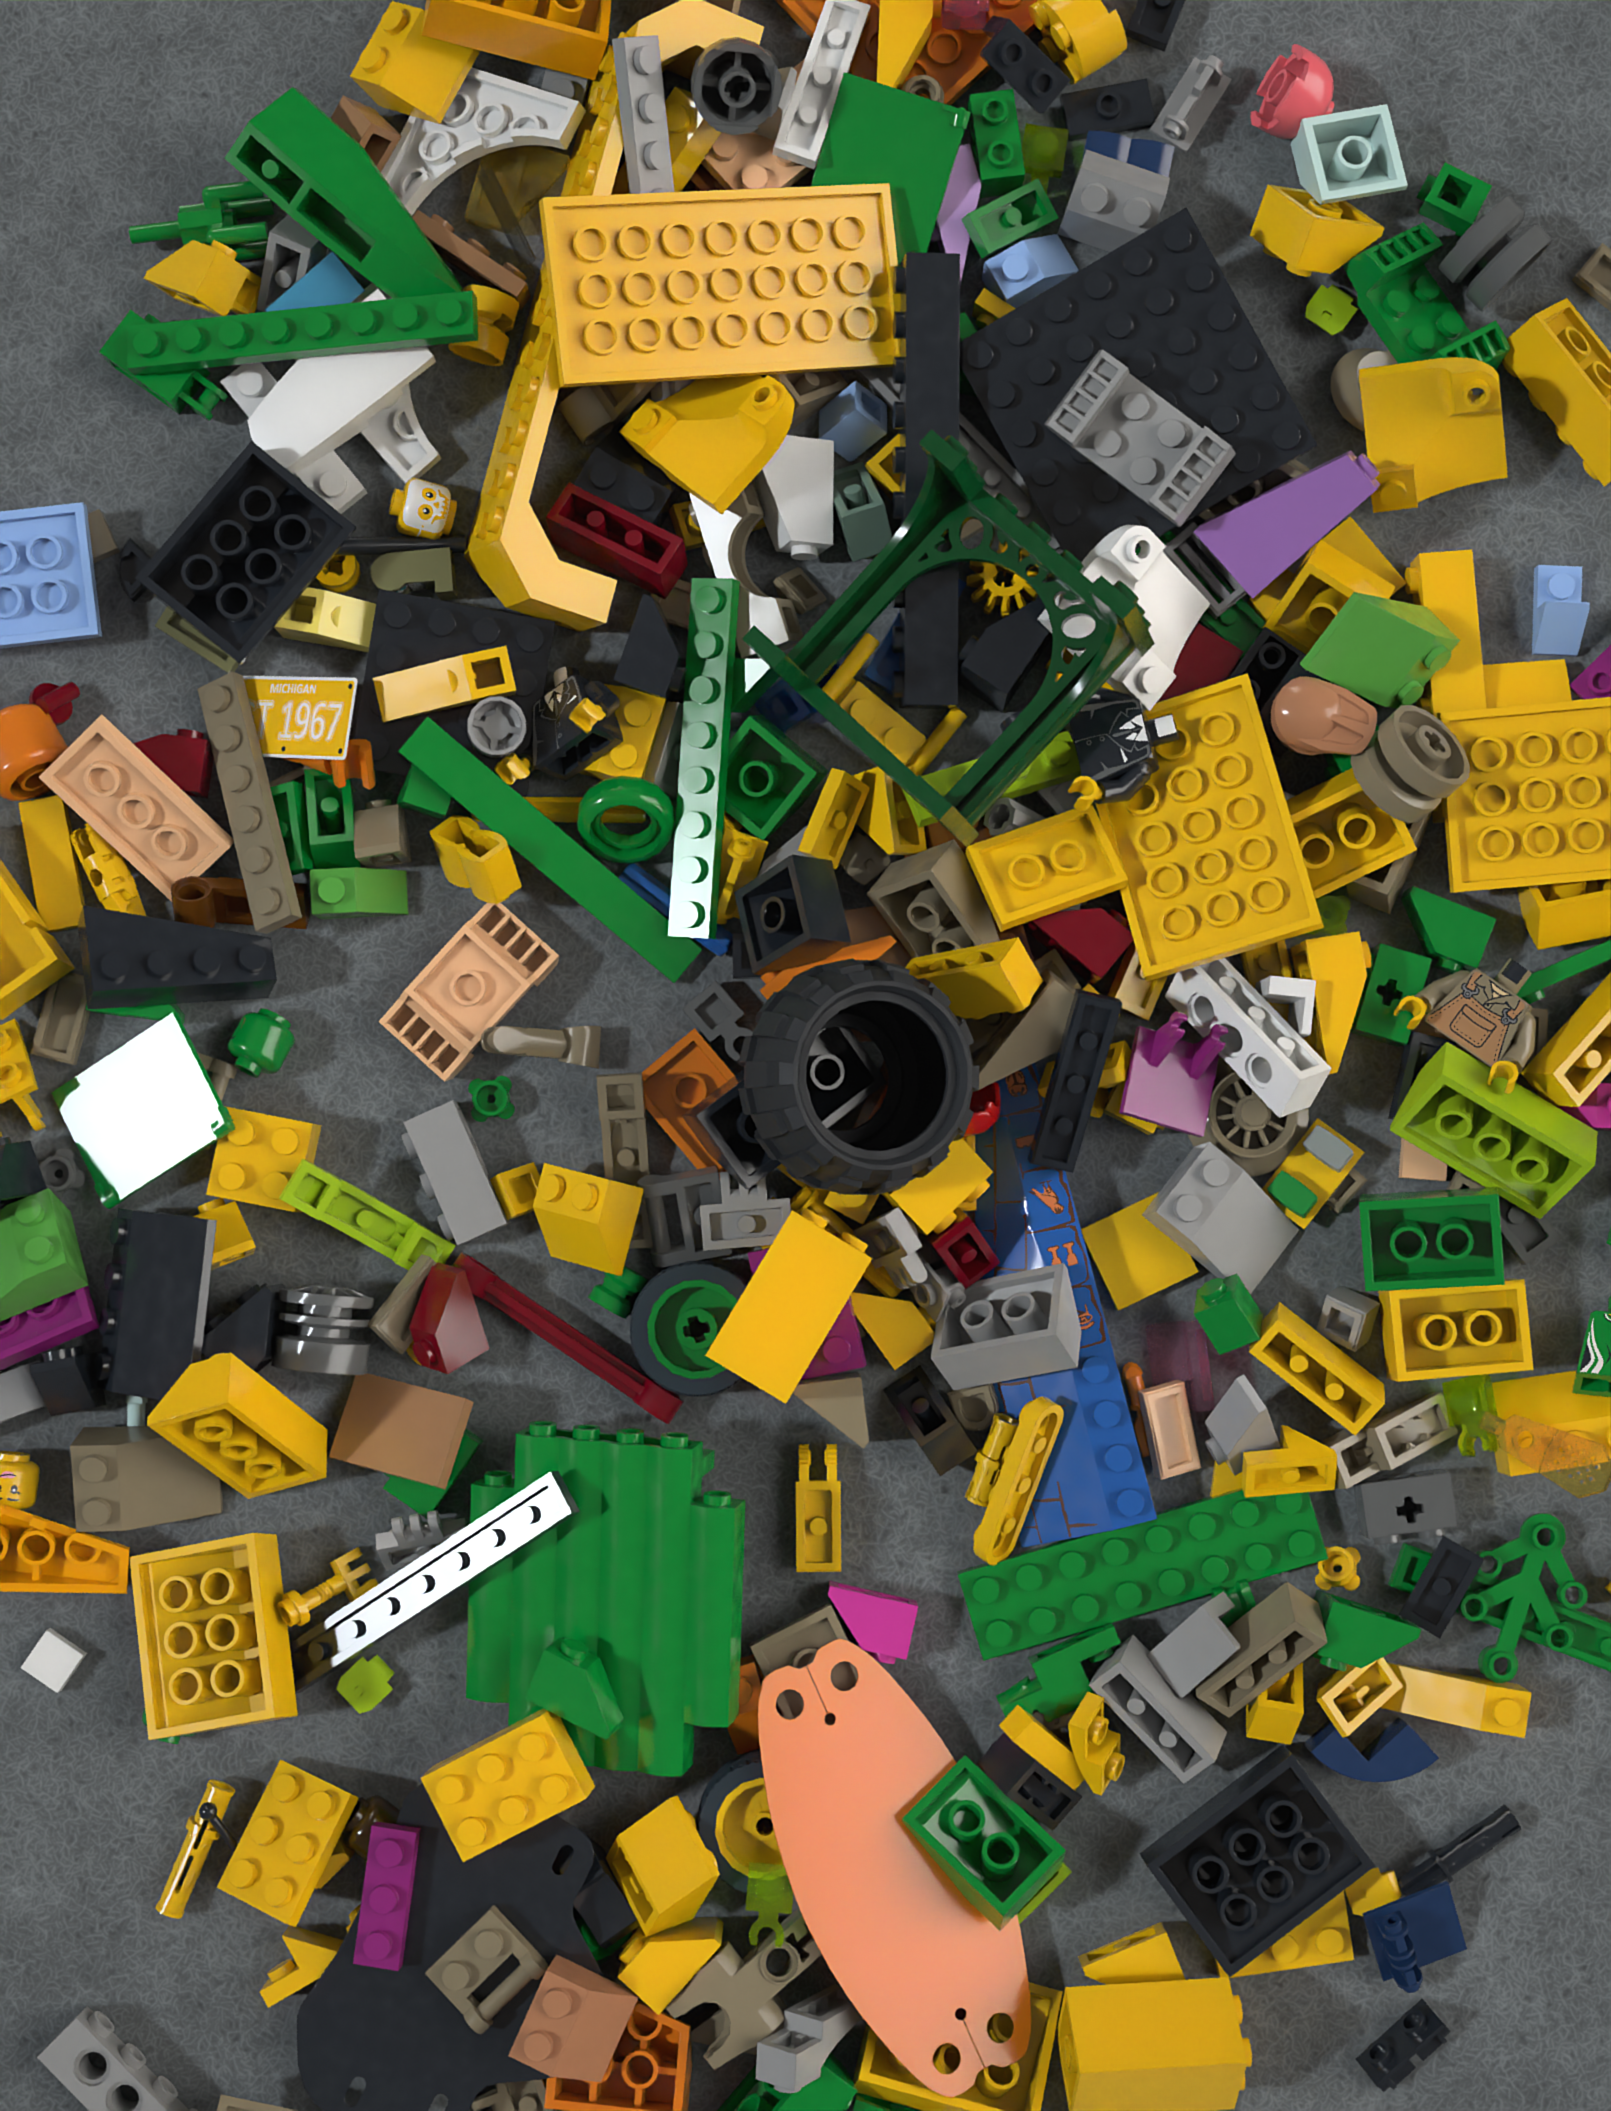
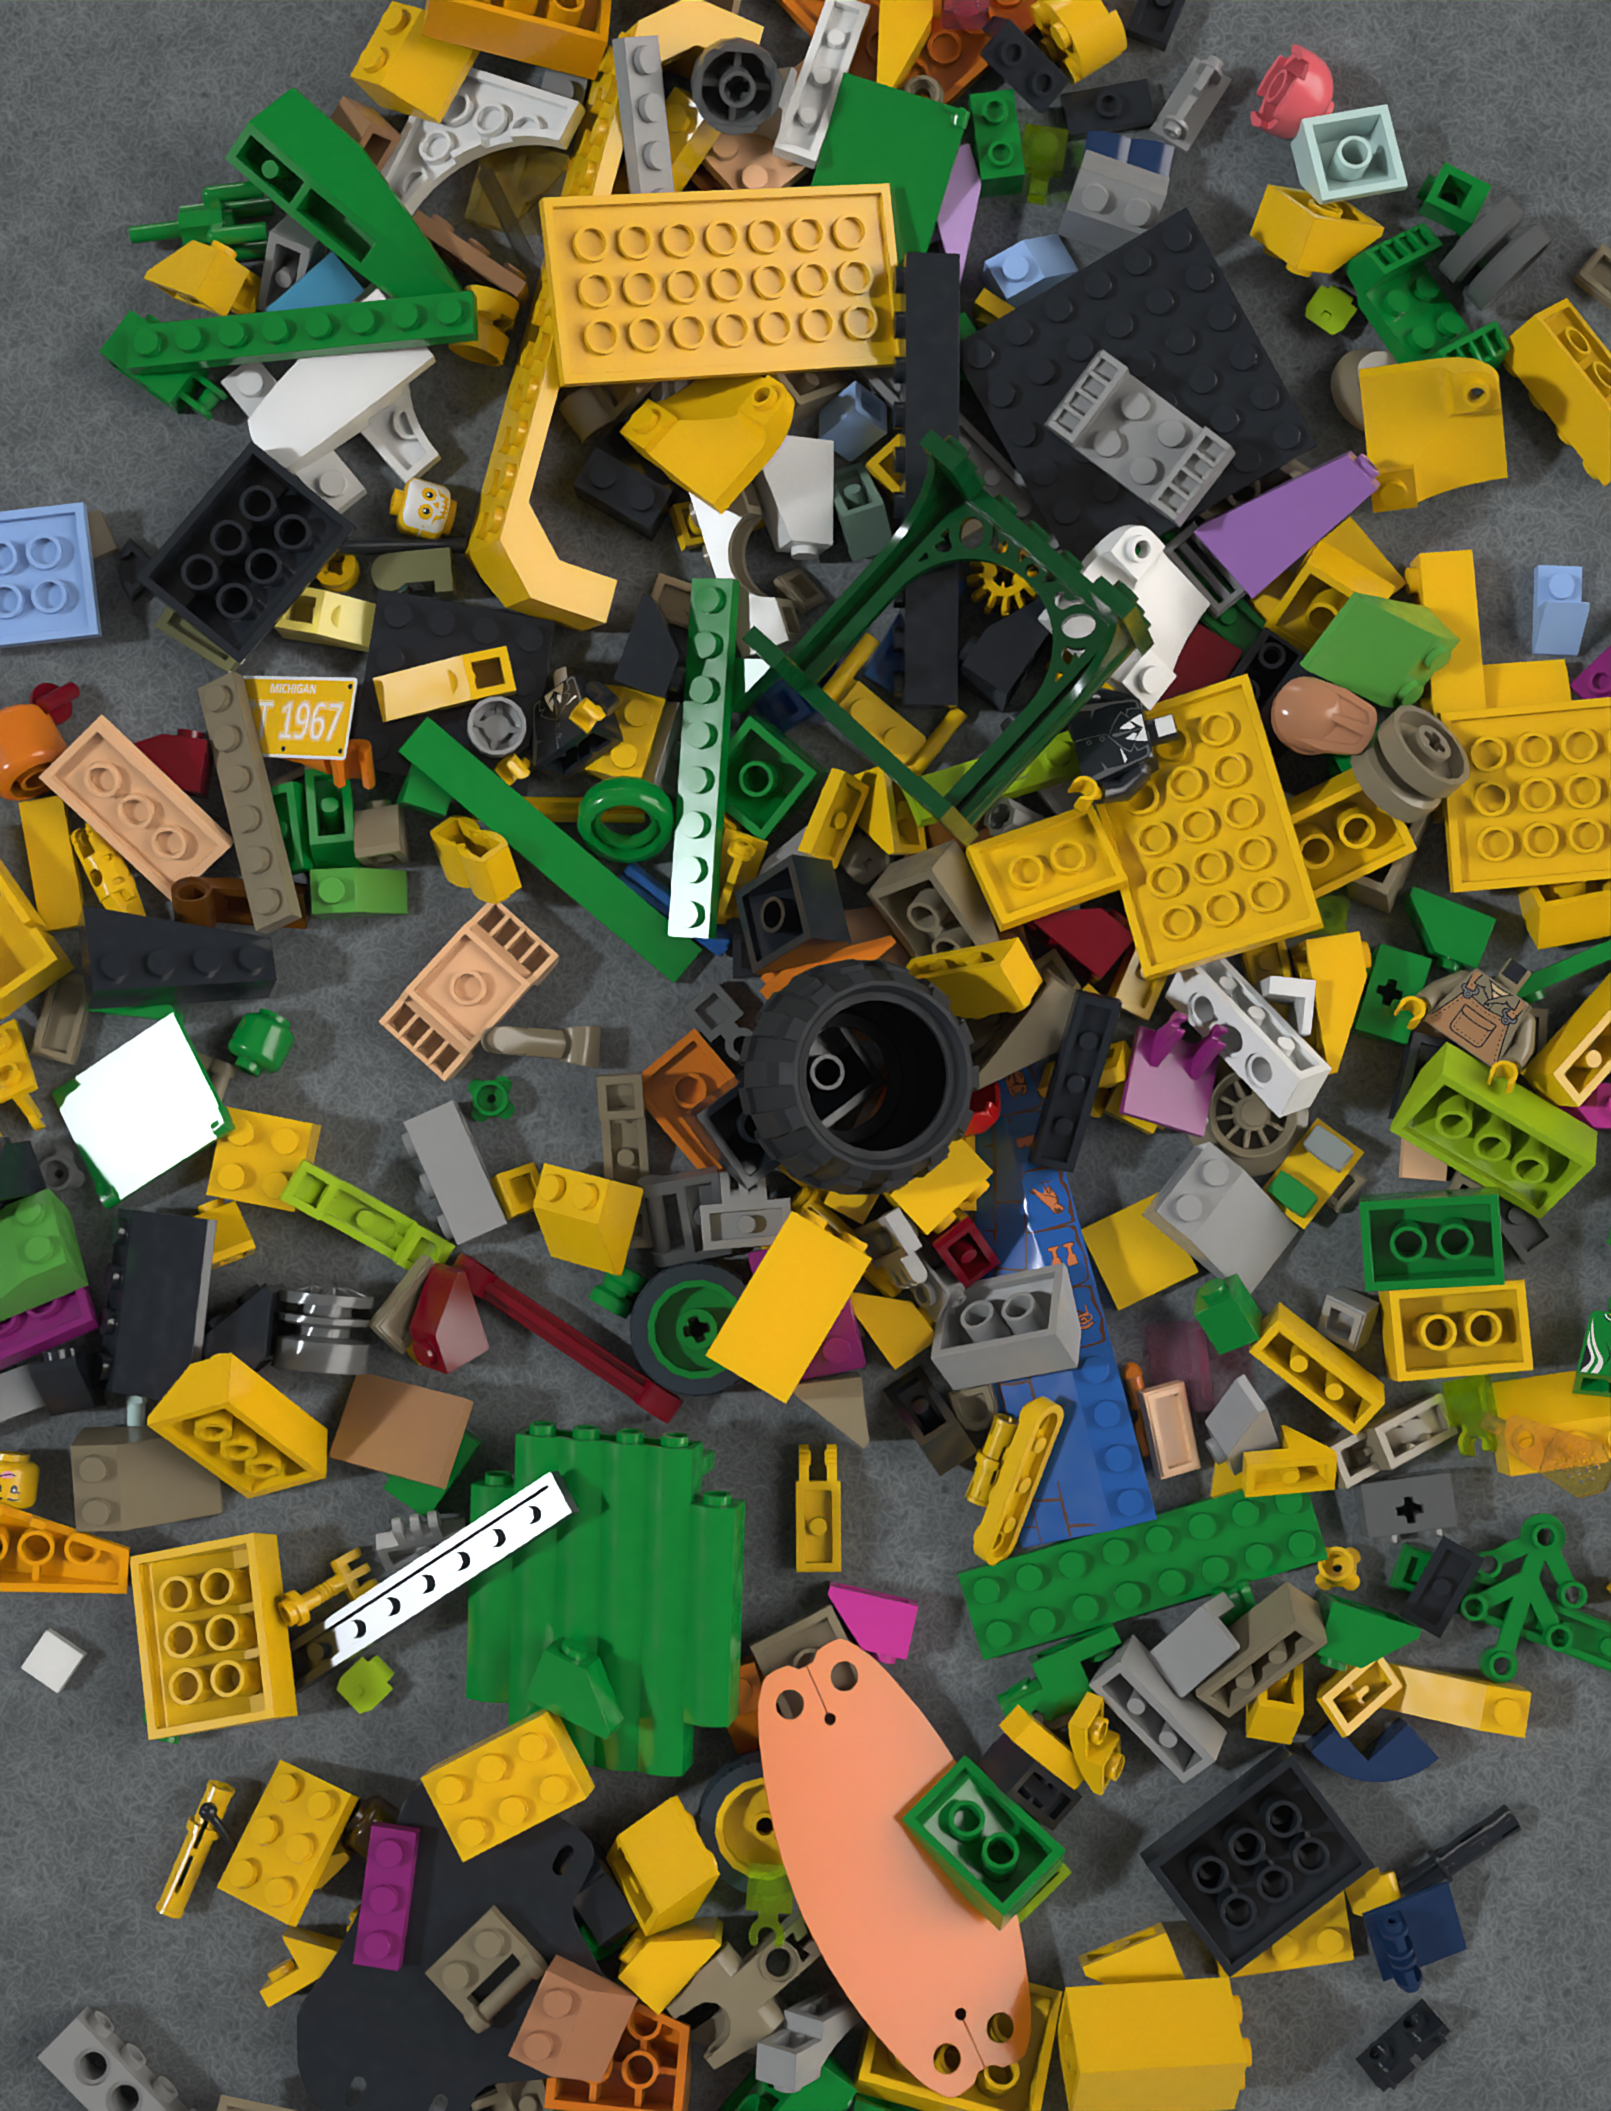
(617, 540): dark red brick -> none
(1010, 219): green slope -> none

